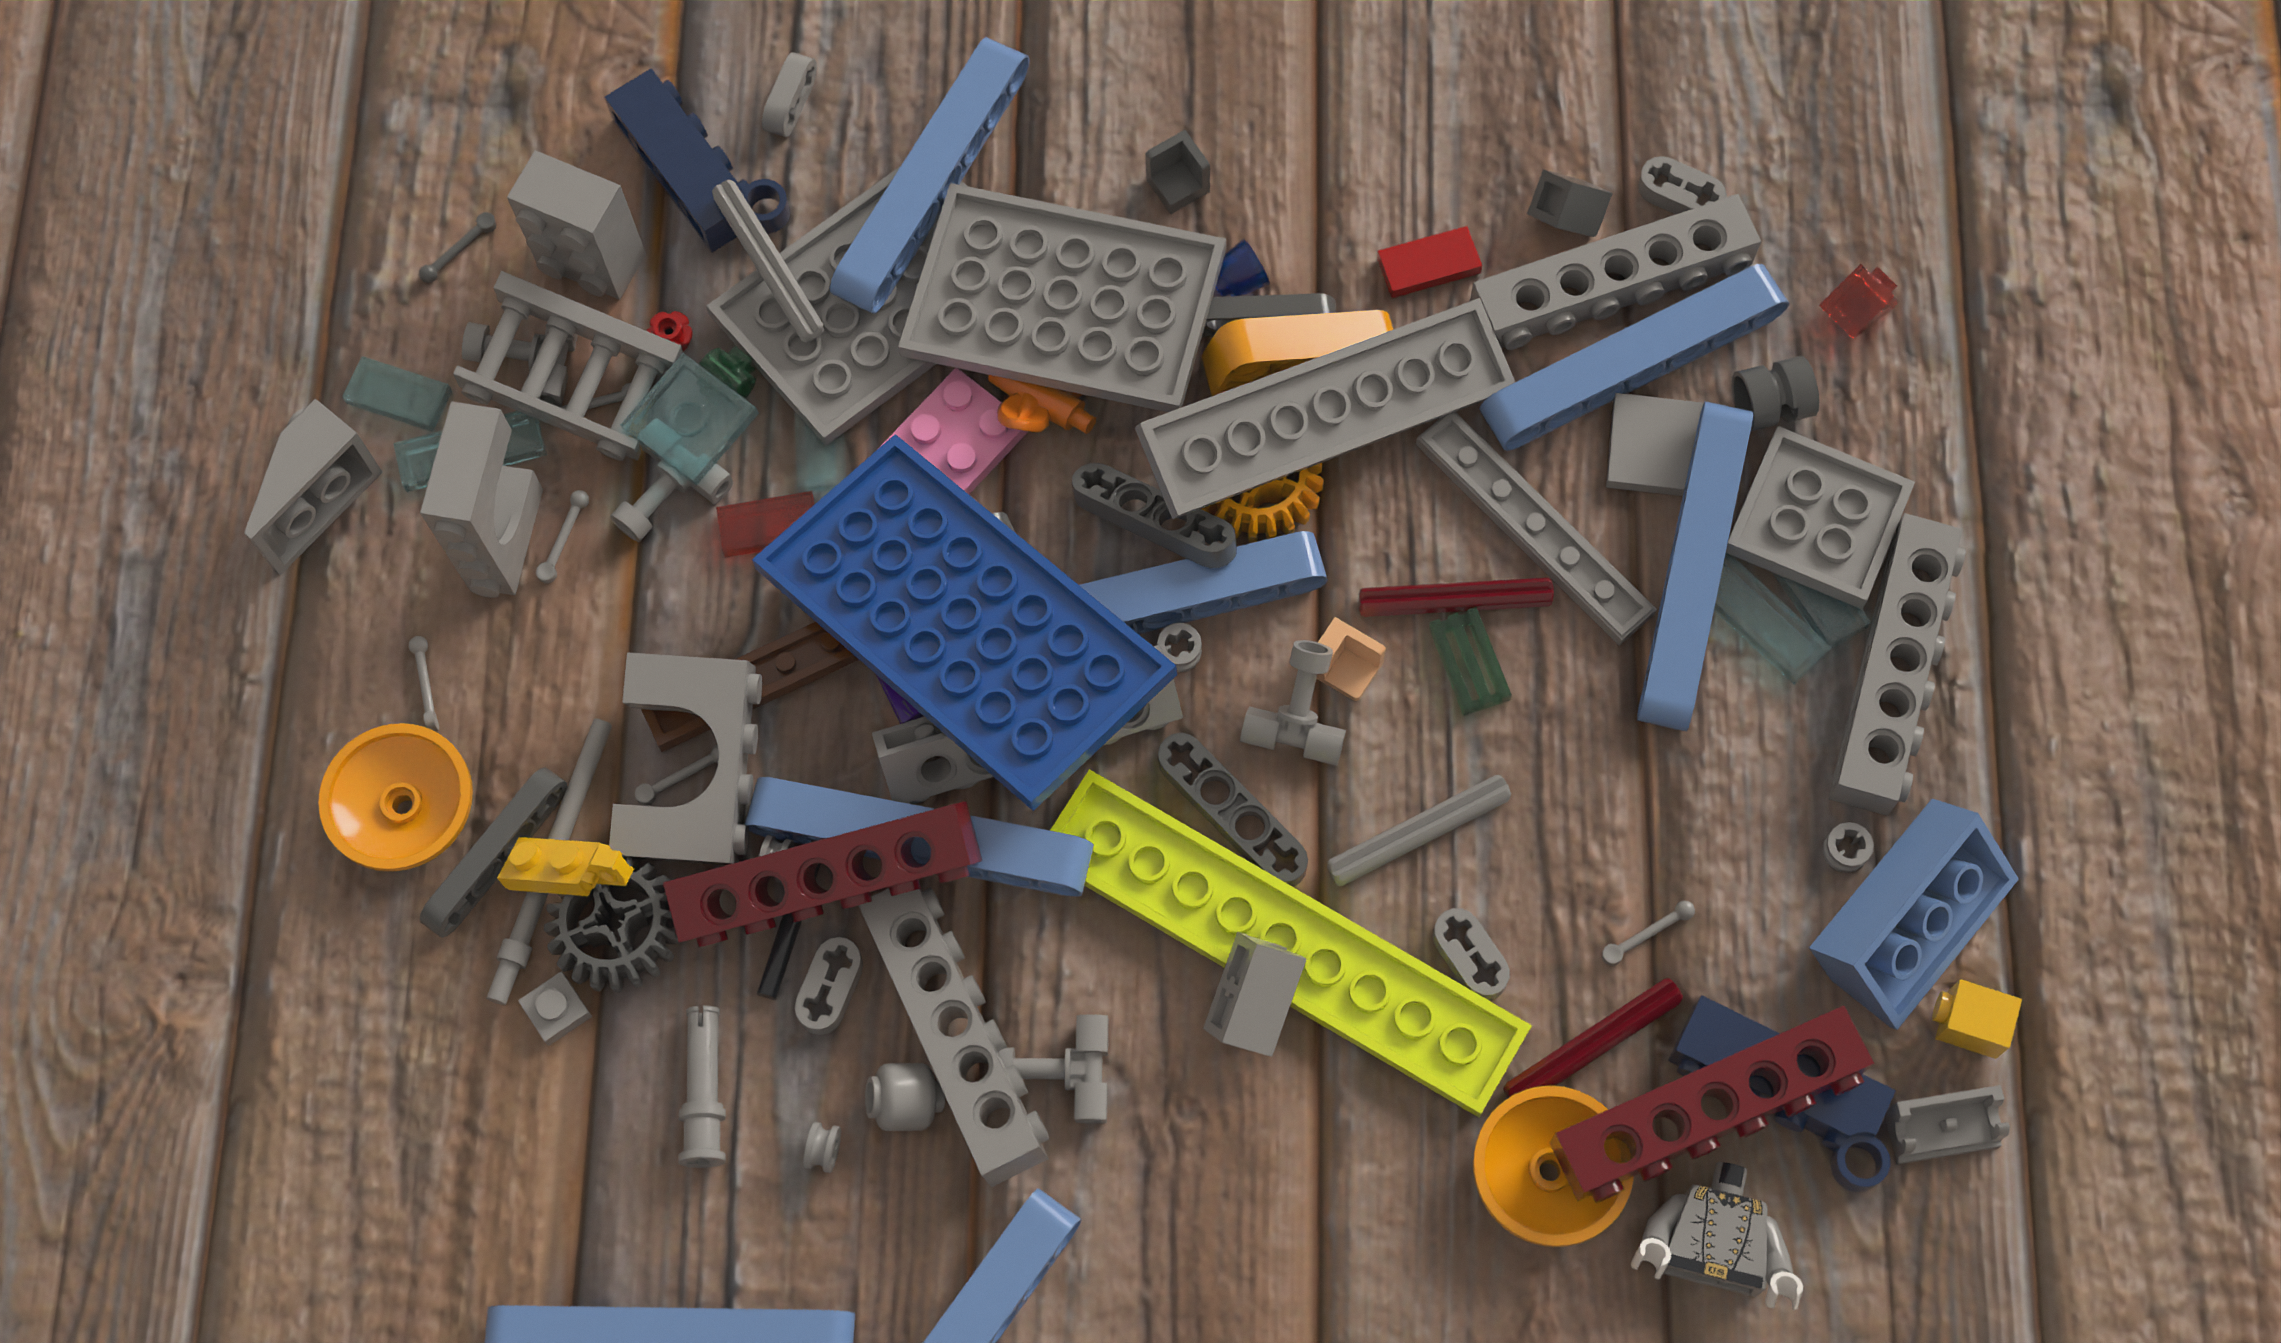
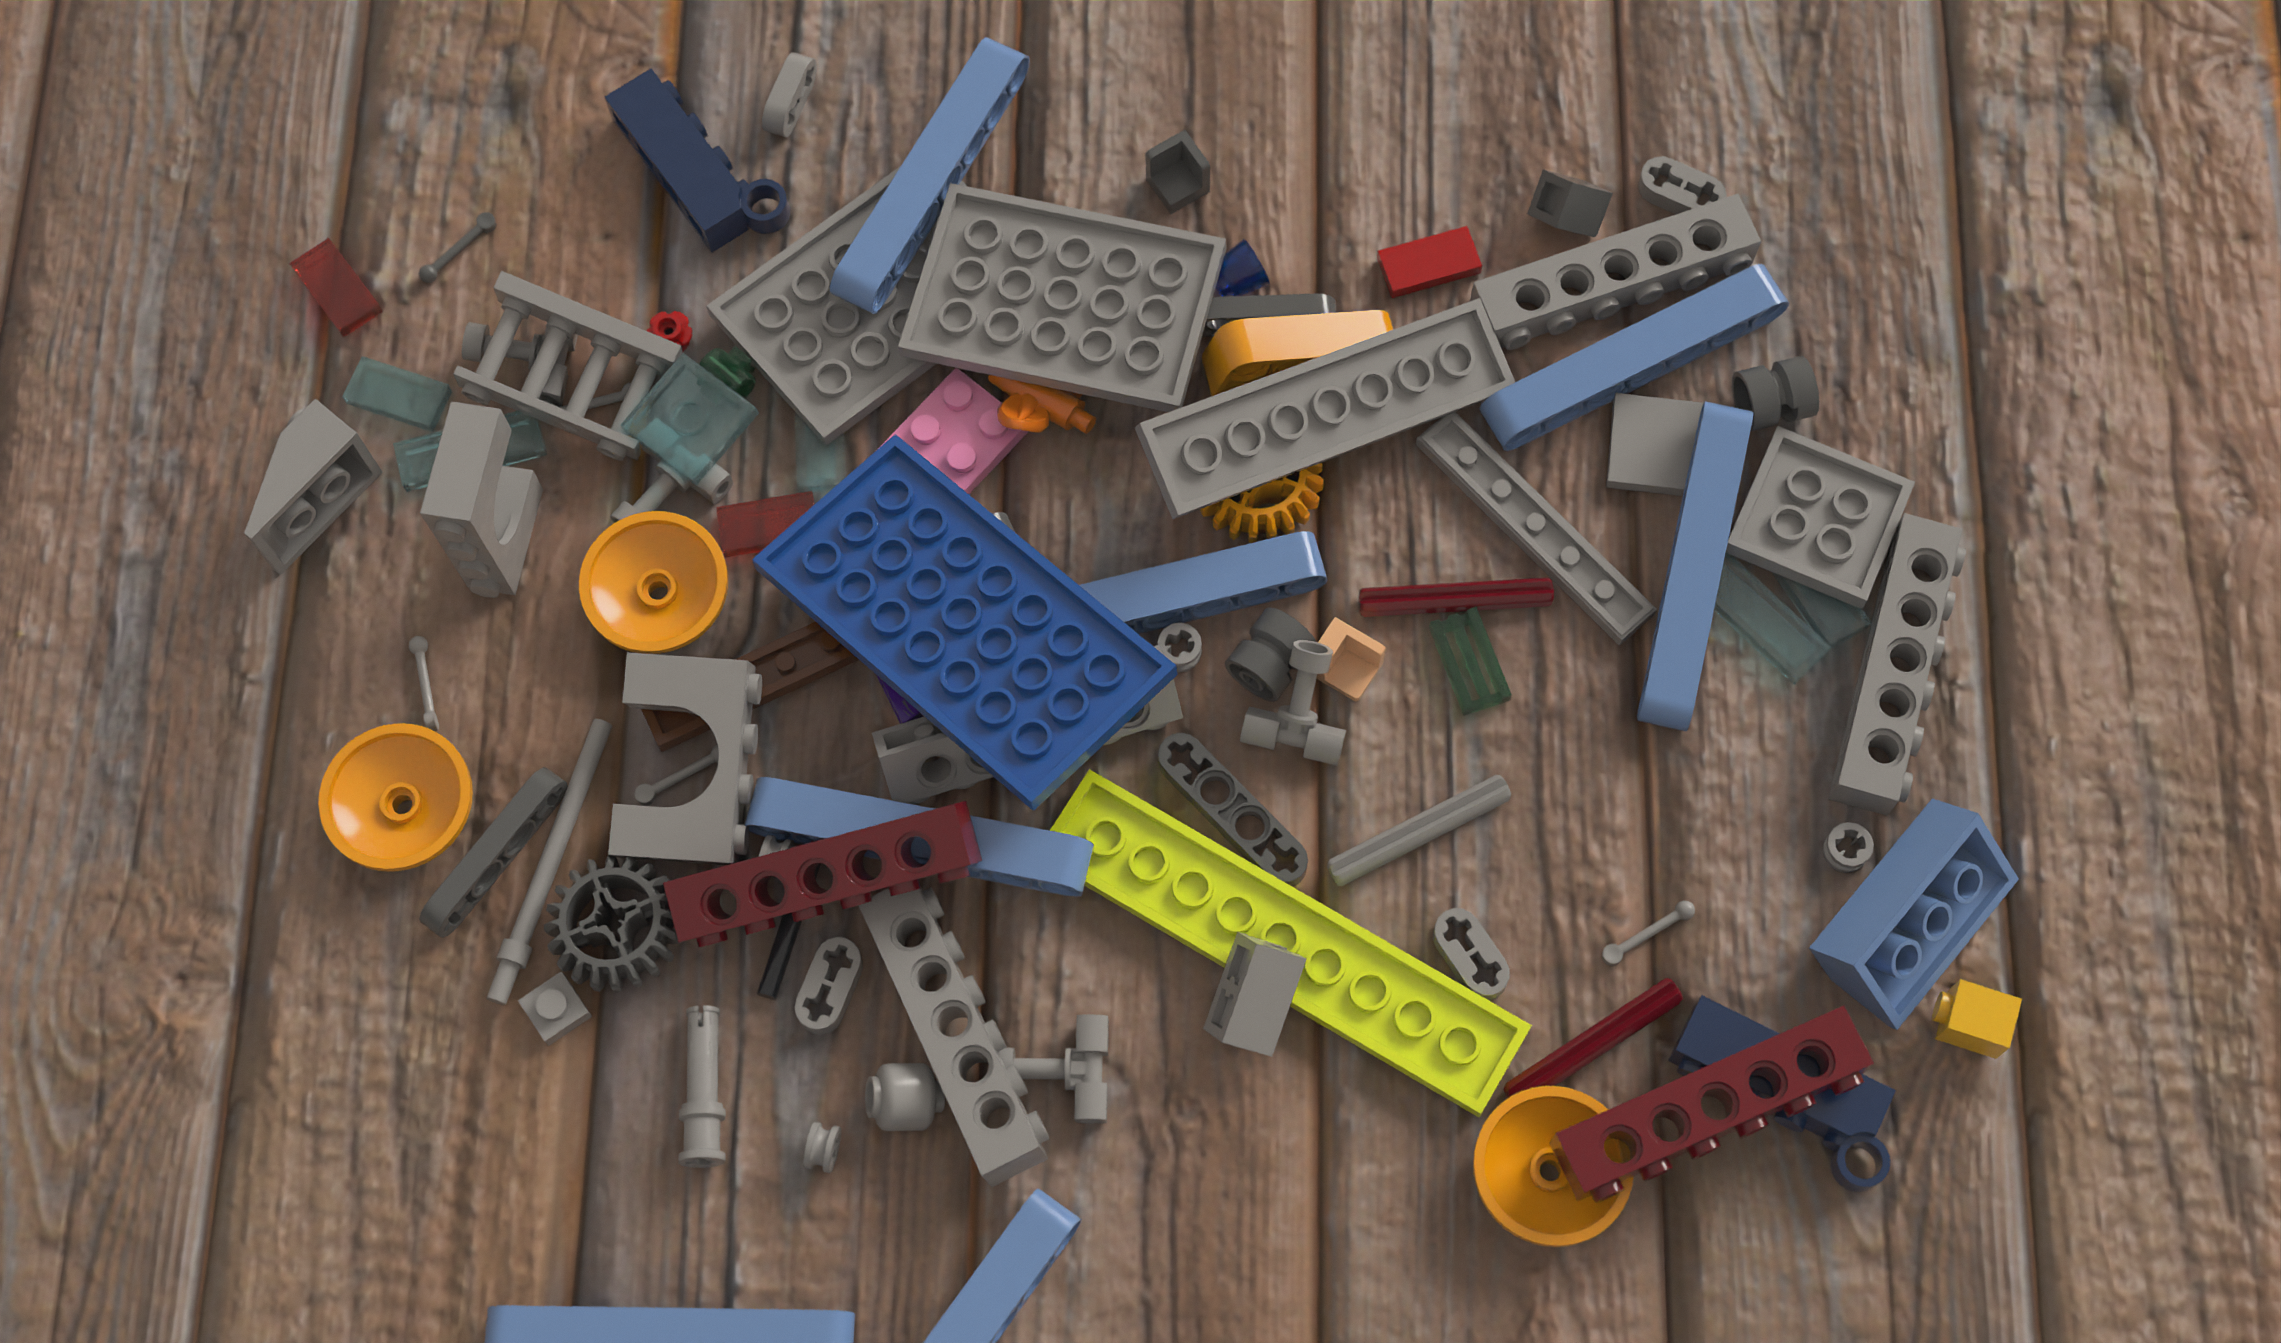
(336, 287): none -> clear red tile
(546, 571): light grey hinge -> none
(562, 866): yellow hinge -> none
(577, 225): light grey brick -> none
(648, 554): none -> light orange dish
(768, 261): light grey axle -> none
(1148, 520): dark grey beam -> none
(1263, 662): none -> dark grey wheel
(1720, 1240): light grey torso -> none
(1860, 300): clear red bracket -> none
(1946, 1124): light grey hinge -> none

